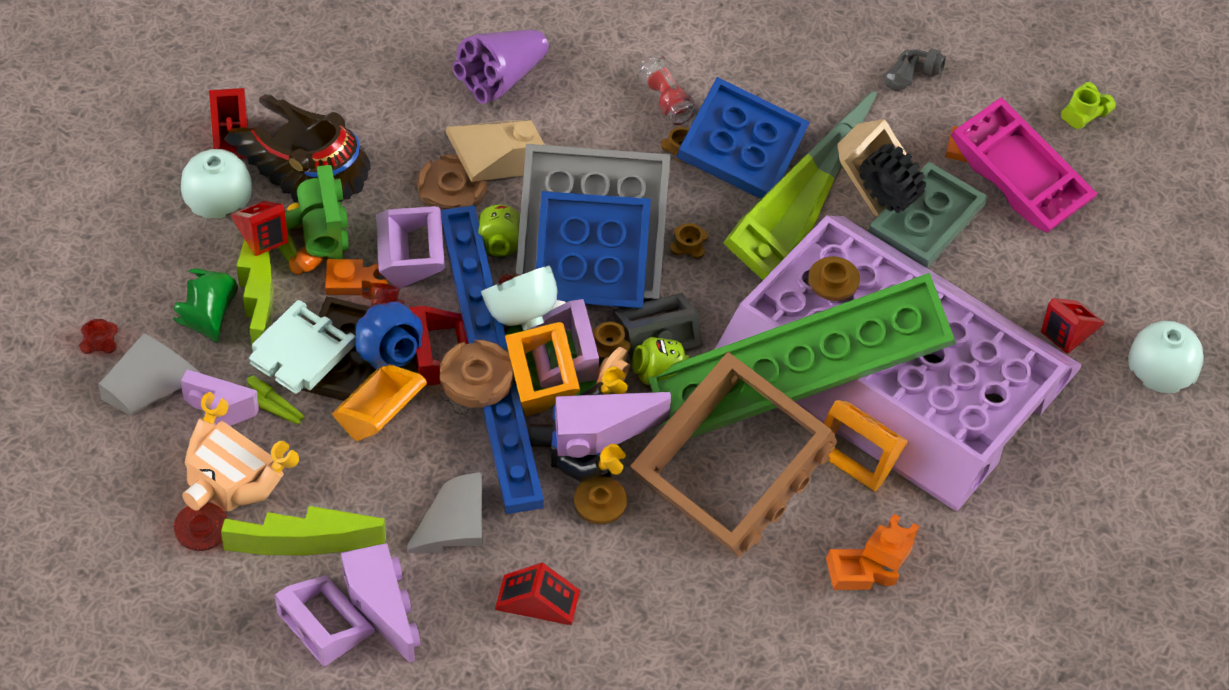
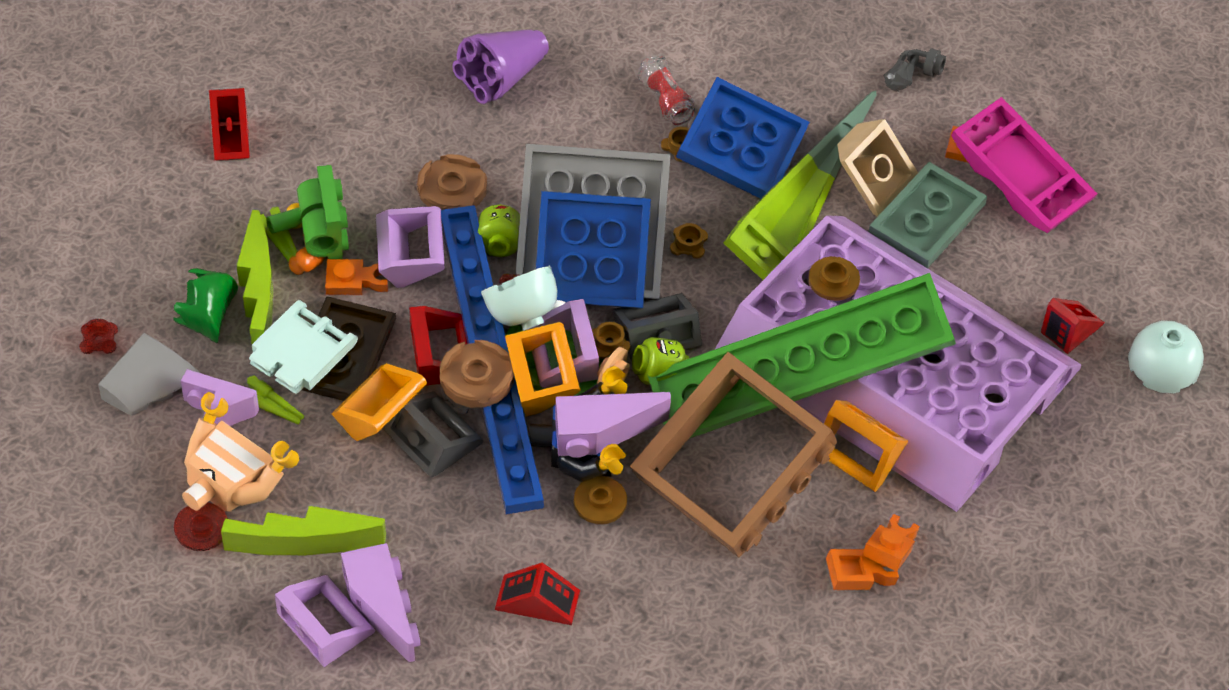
(215, 183): light aqua cylinder -> none
(262, 226): red slope -> none
(302, 146): dark brown piece -> none
(382, 293): clear red plate -> none
(392, 330): blue plant -> none
(424, 441): none -> dark grey tile
(452, 517): light grey slope -> none
(493, 148): tan slope -> none
(892, 178): black tyre -> none
(1087, 105): lime plate -> none

